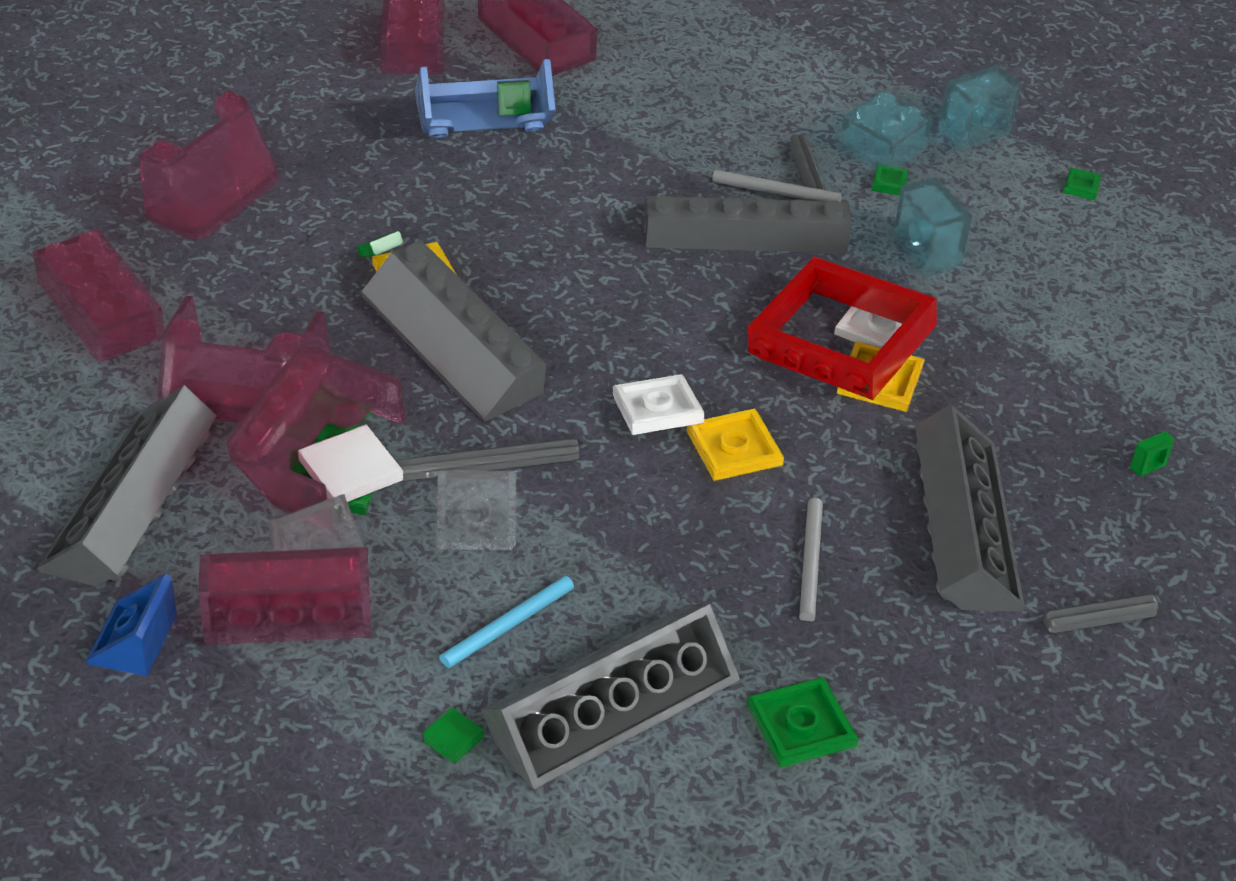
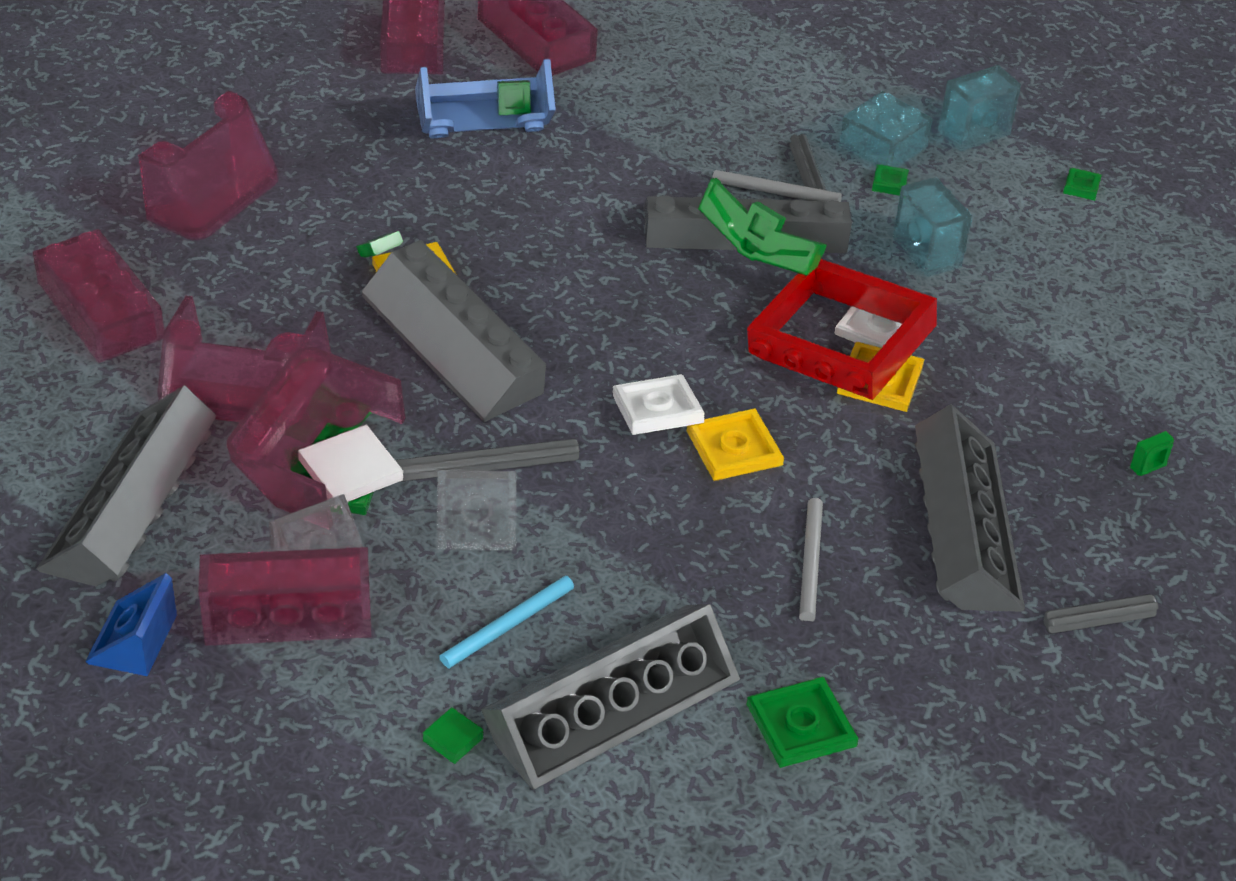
(759, 232): none -> green plate

